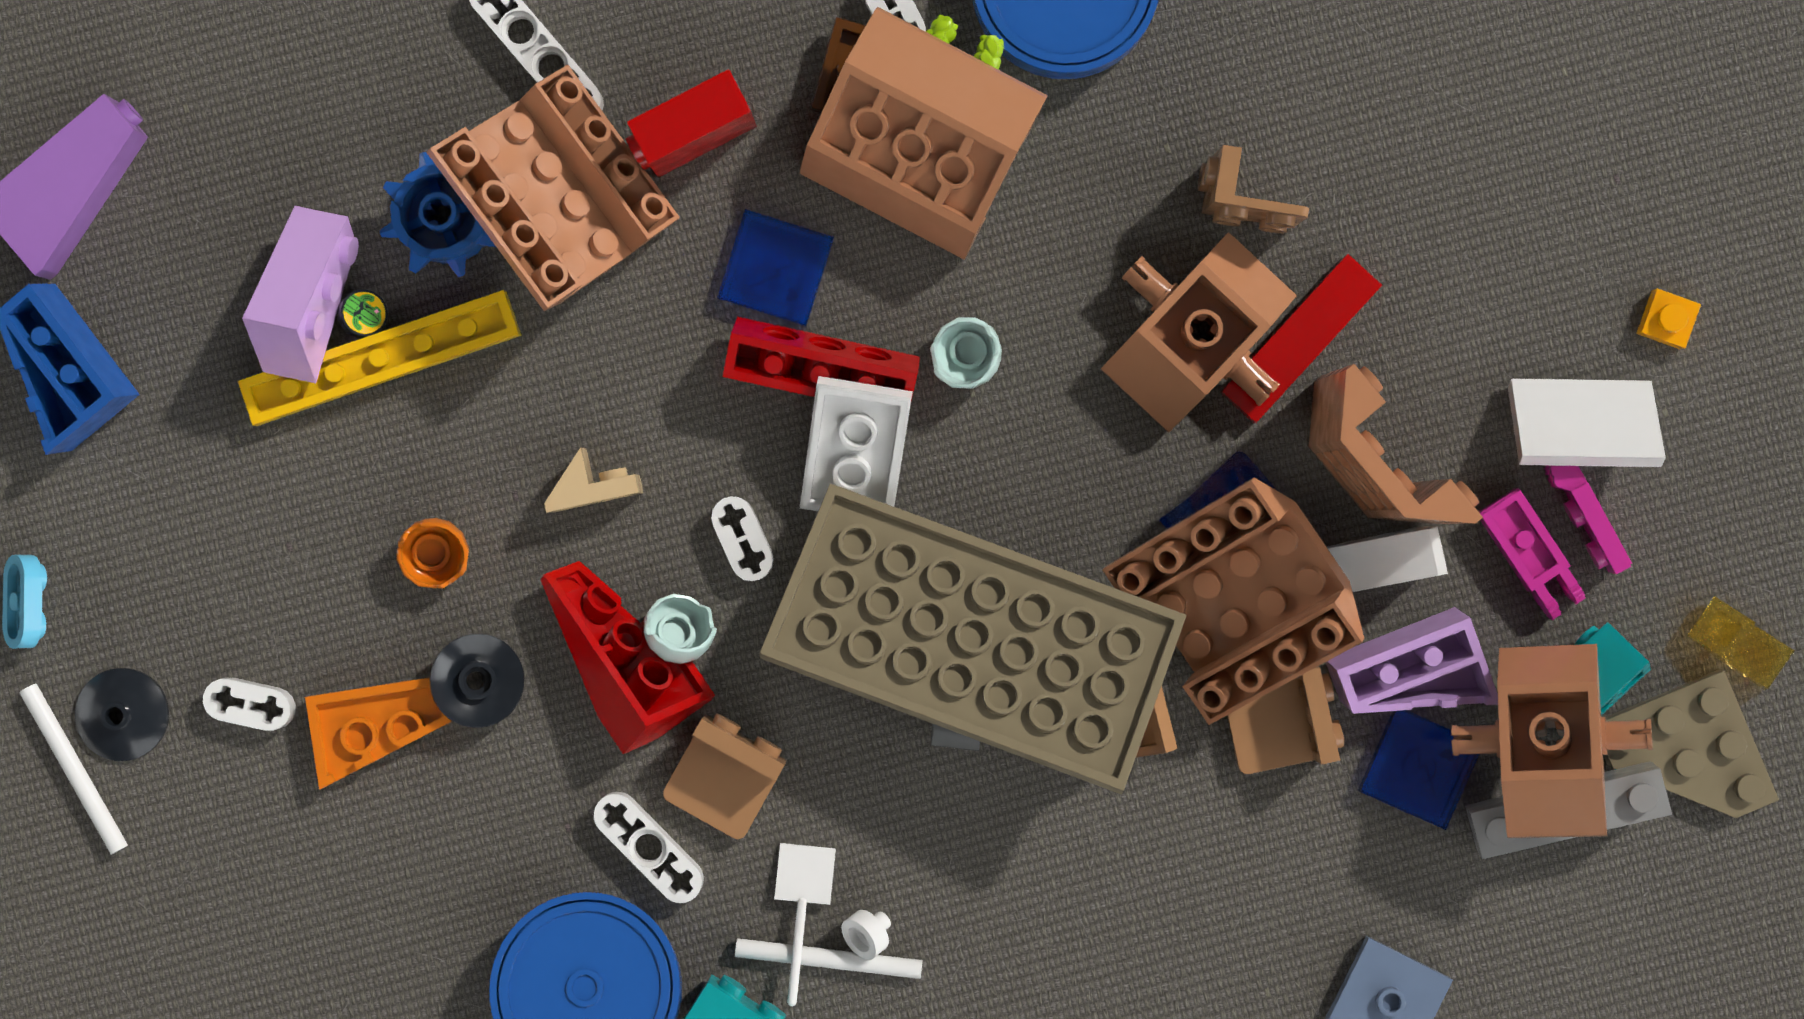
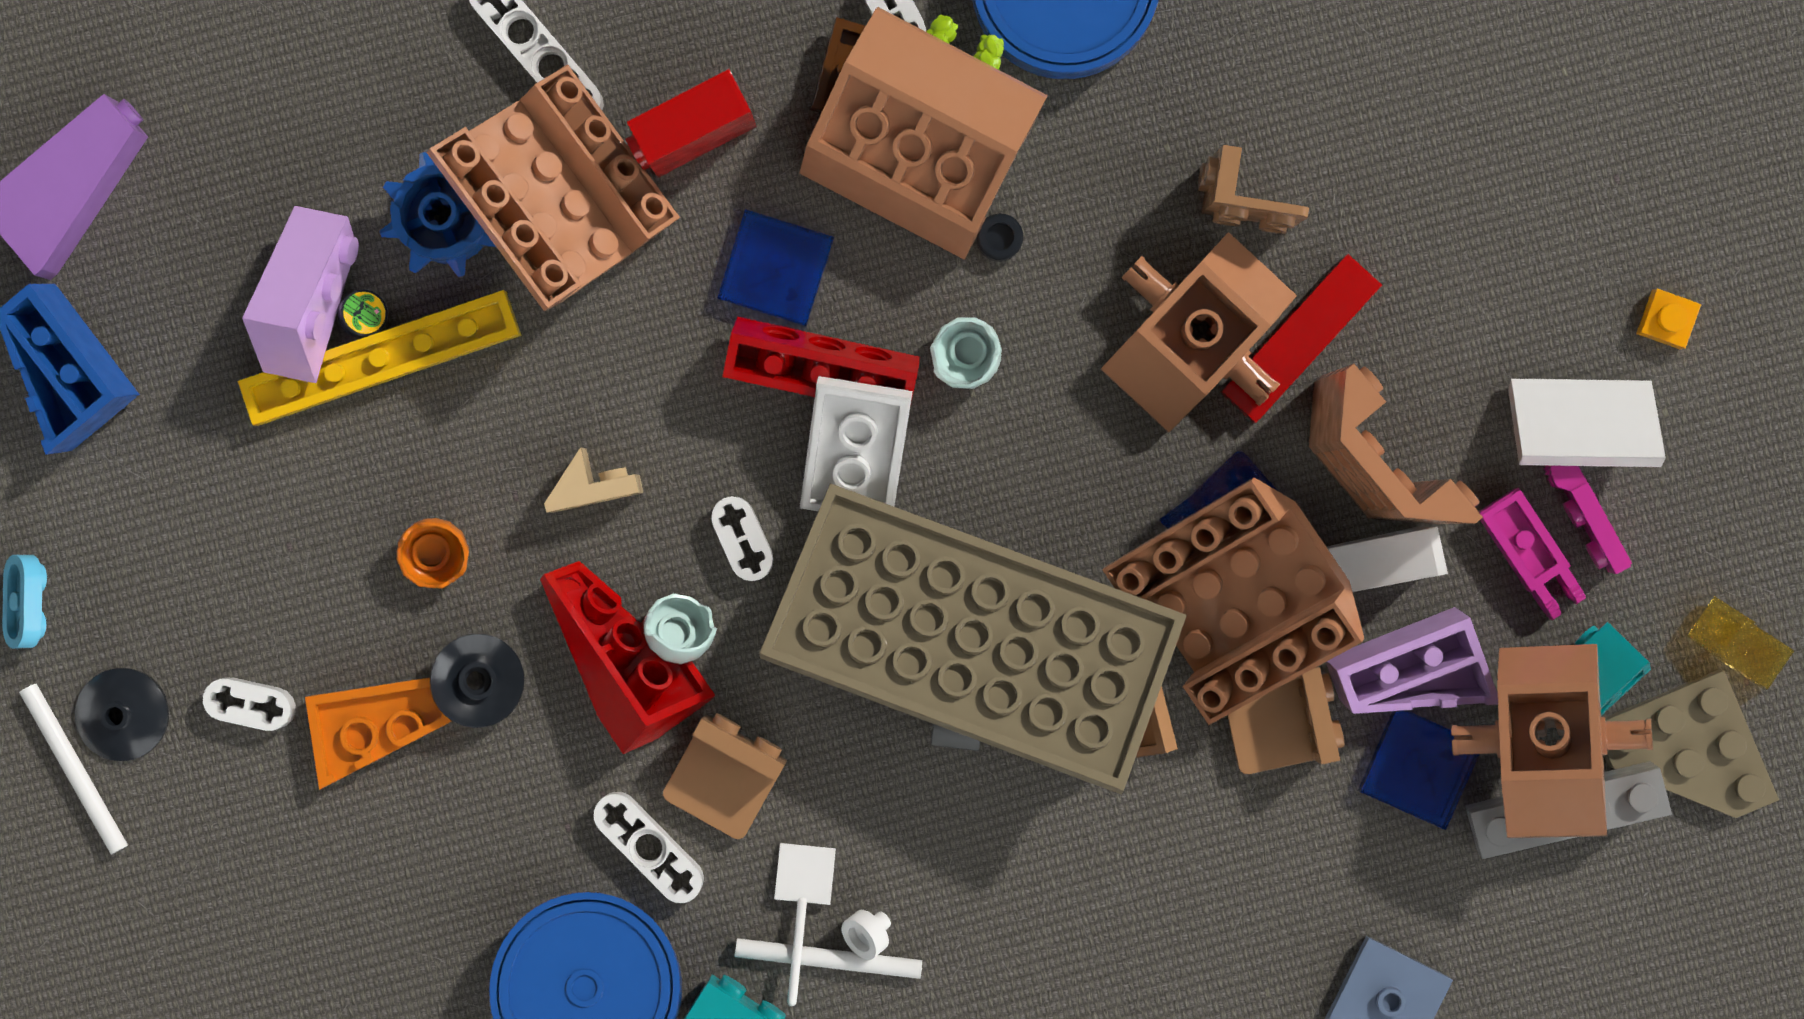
(1000, 237): none -> black tile

